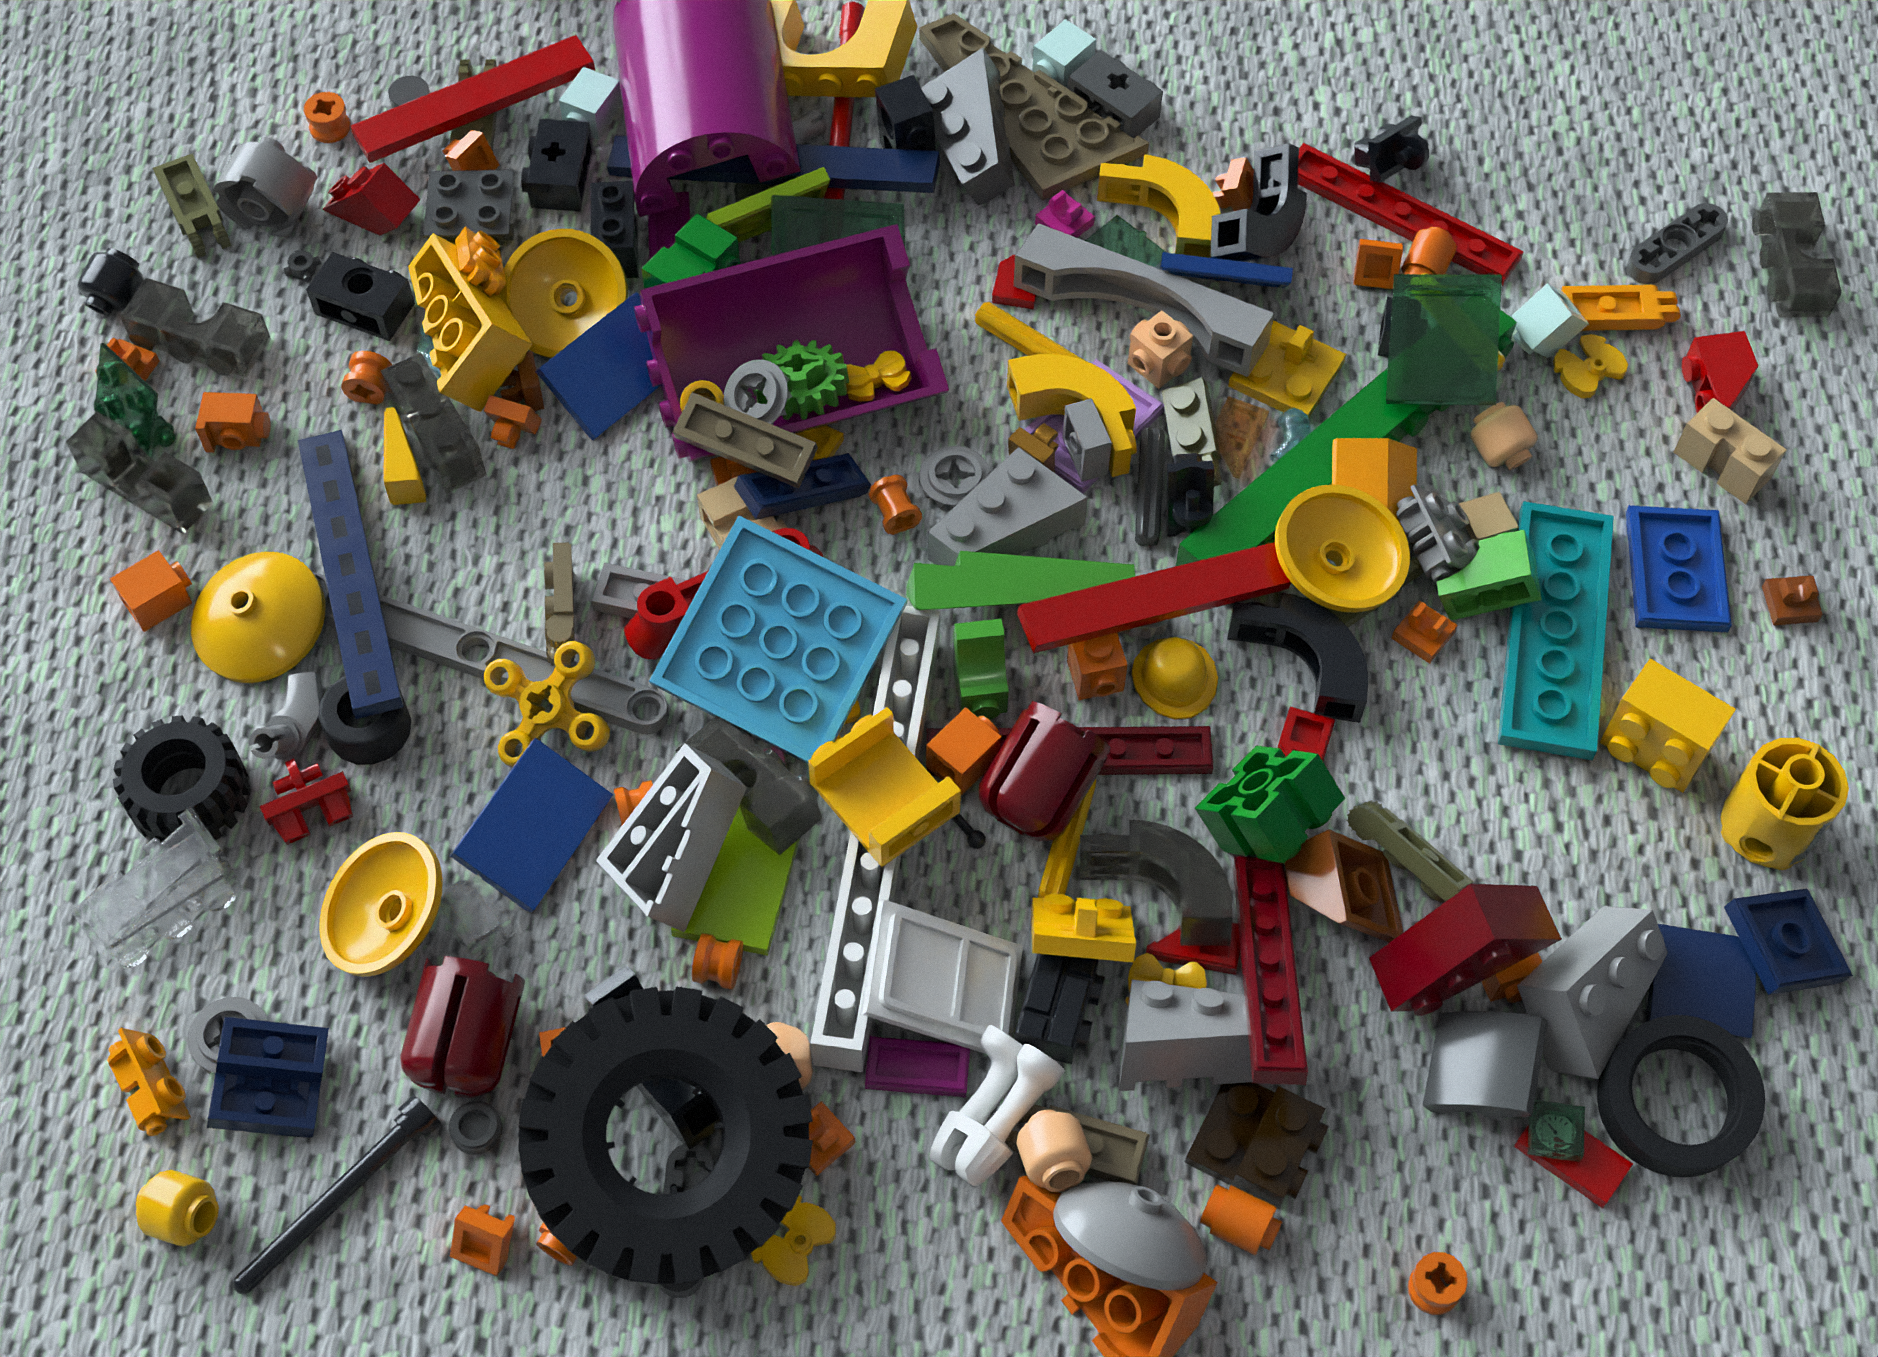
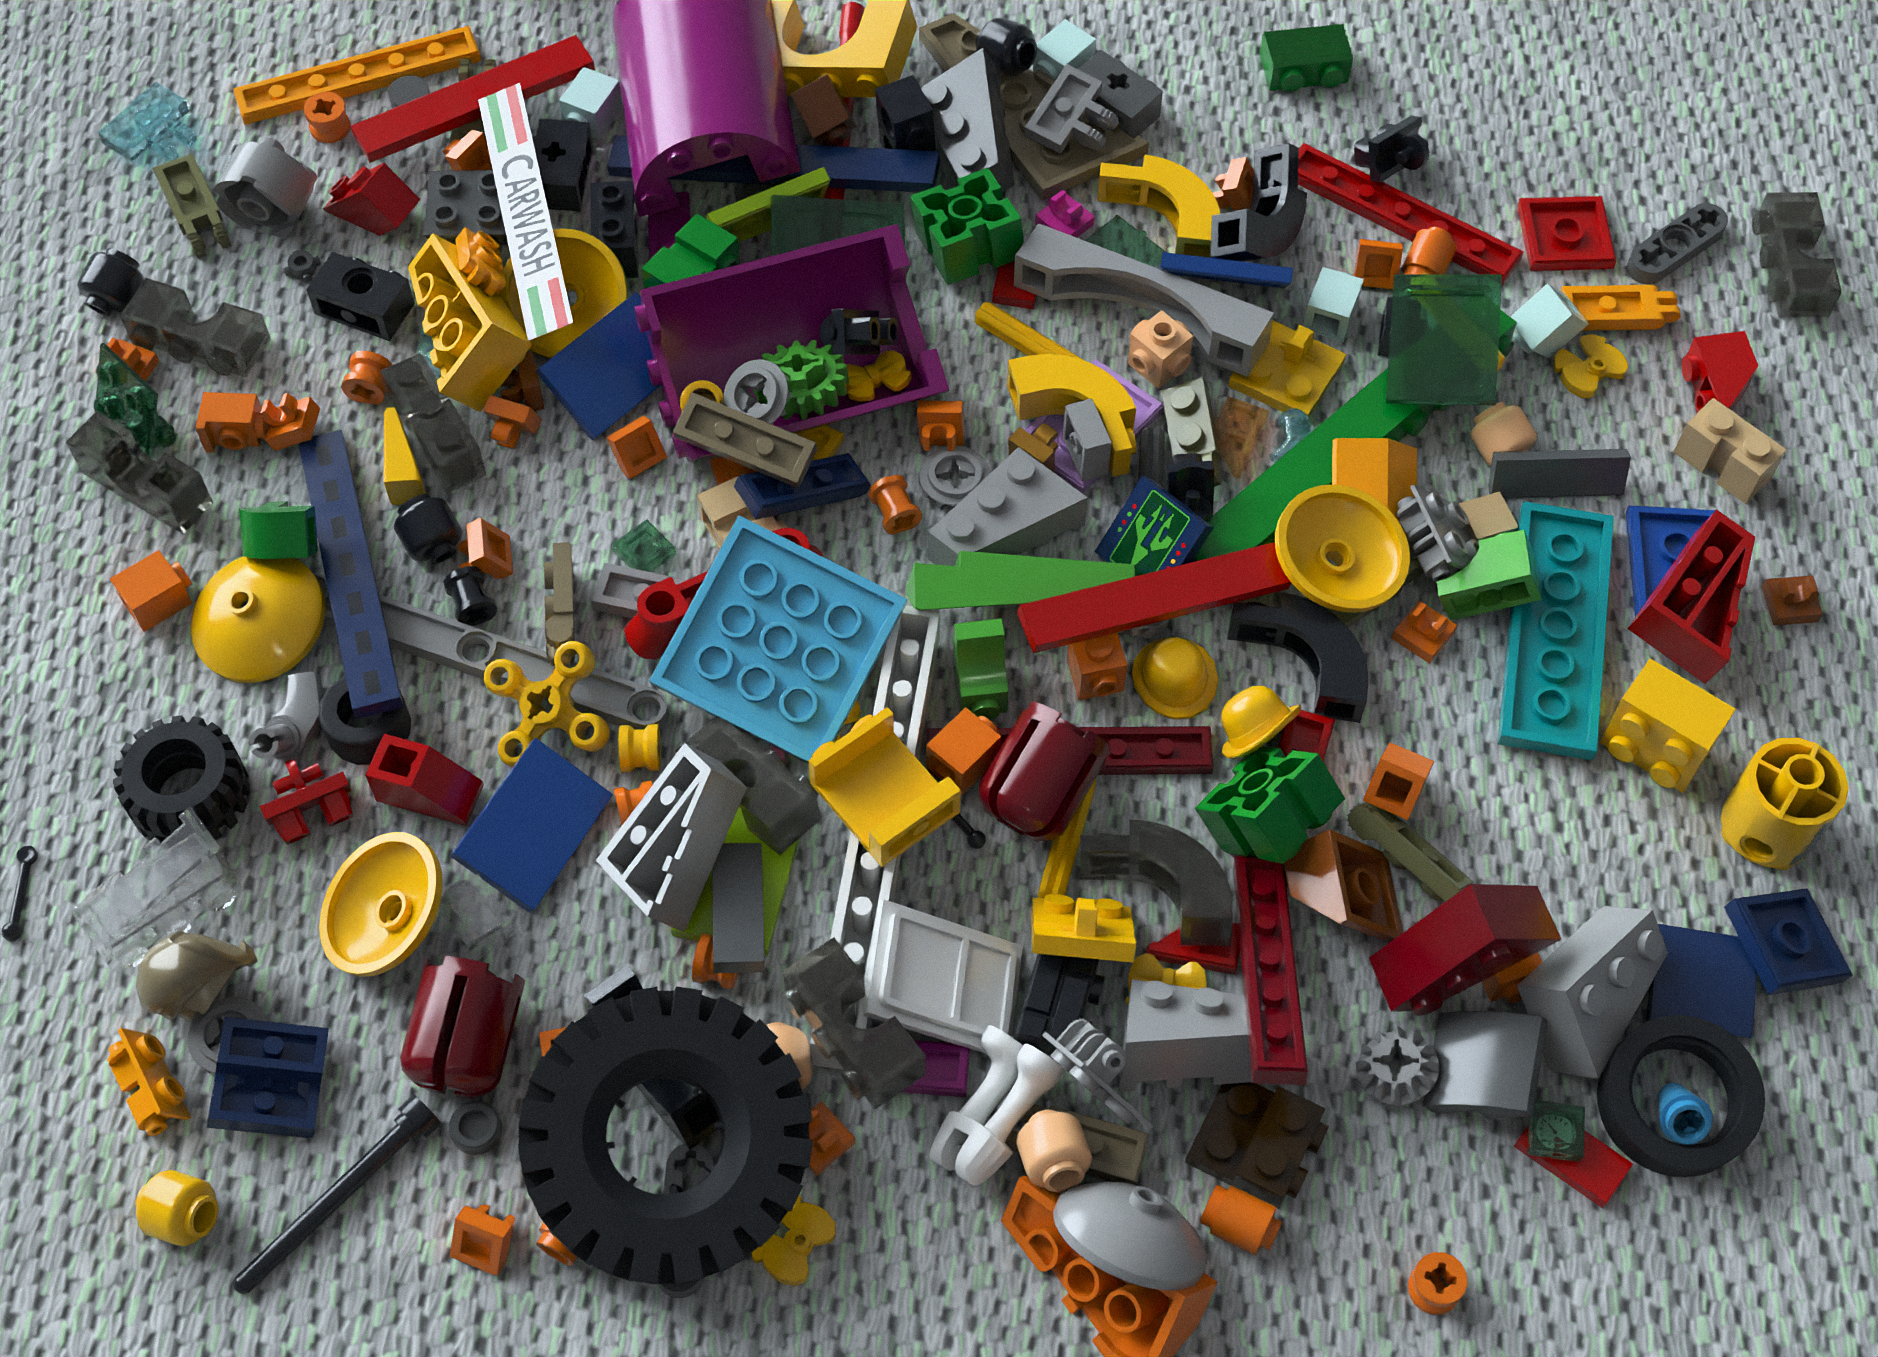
(26, 856): none -> black hinge
(146, 121): none -> clear light blue hinge
(187, 973): none -> dark tan helmet
(278, 531): none -> green brick
(290, 422): none -> orange tile
(356, 74): none -> light orange tile
(422, 780): none -> red slope
(428, 529): none -> black head
(470, 596): none -> black bush
(487, 549): none -> orange tile
(525, 213): none -> white sticker
(636, 447): none -> orange tile
(639, 748): none -> yellow wheel
(644, 548): none -> clear green tile
(738, 909): none -> dark grey tile
(824, 111): none -> reddish brown brick
(858, 332): none -> black hips
(875, 1060): none -> clear smoke arch
(941, 424): none -> orange tile
(967, 225): none -> green brick
(1008, 45): none -> black head
(1064, 109): none -> light grey hinge
(1094, 1063): none -> light grey hinge
(1153, 531): none -> tile
(1253, 720): none -> yellow hat
(1306, 57): none -> green brick
(1333, 303): none -> light aqua brick
(1398, 781): none -> orange brick
(1412, 1081): none -> light grey gear
(1559, 473): none -> dark grey tile
(1566, 233): none -> red tile
(1683, 1114): none -> dark azure cone
(1698, 599): none -> red wedge

